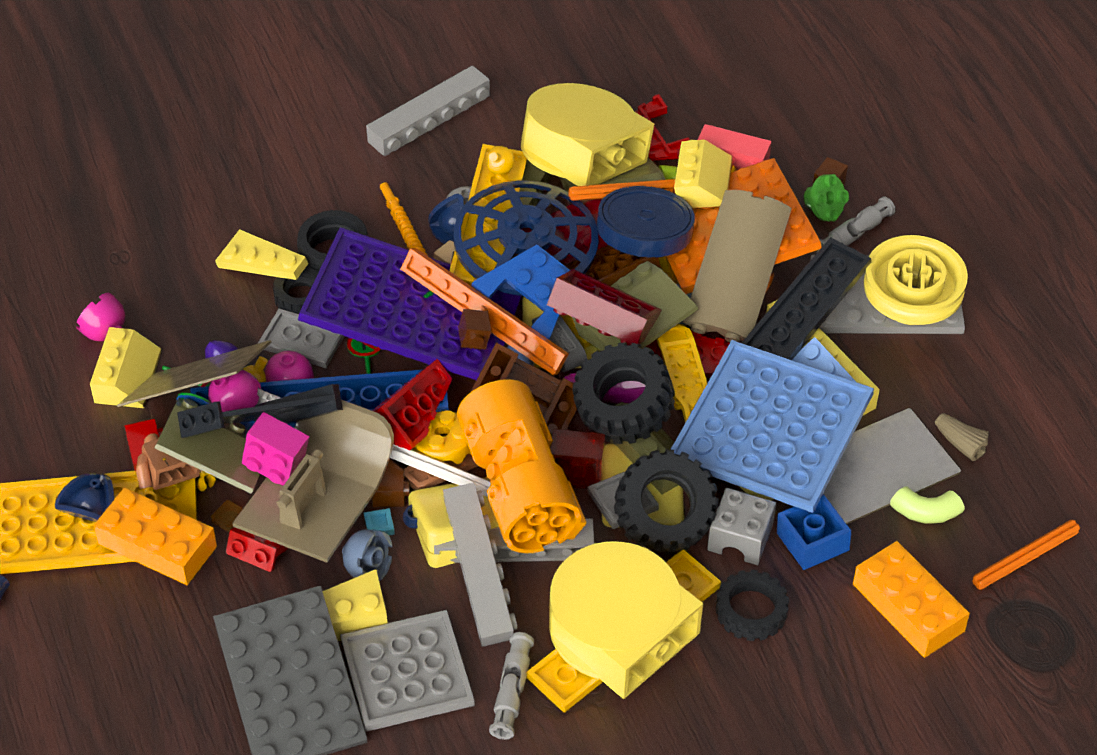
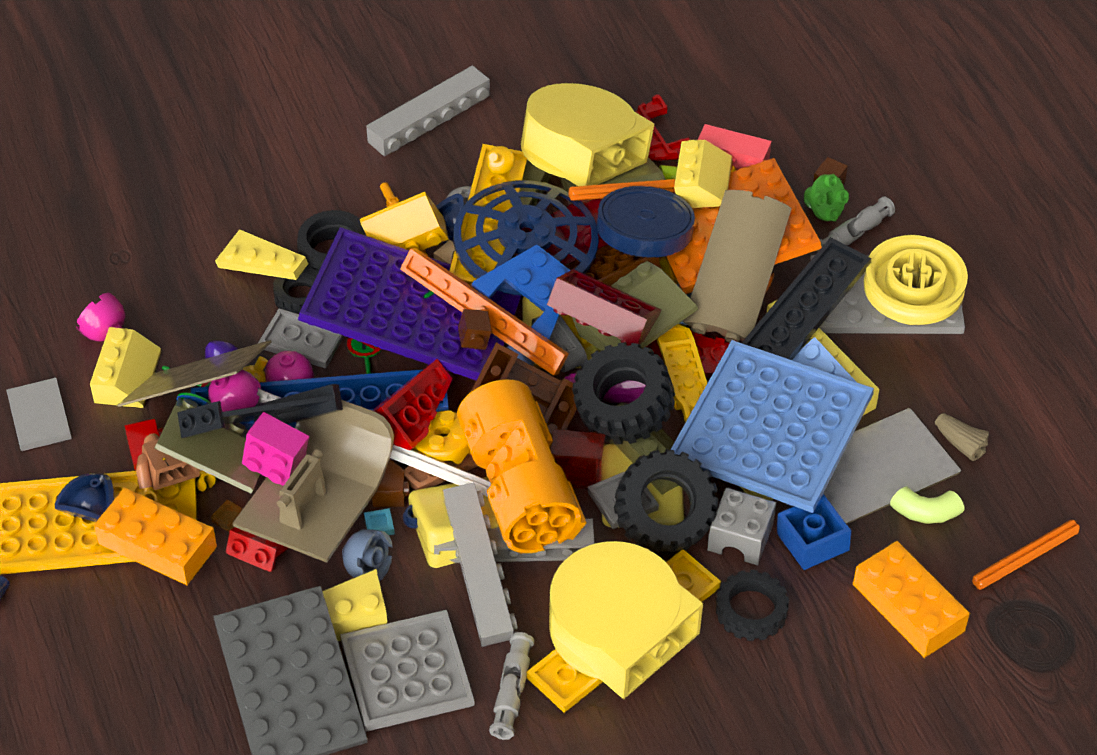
(38, 414): none -> light grey tile
(408, 224): none -> yellow slope

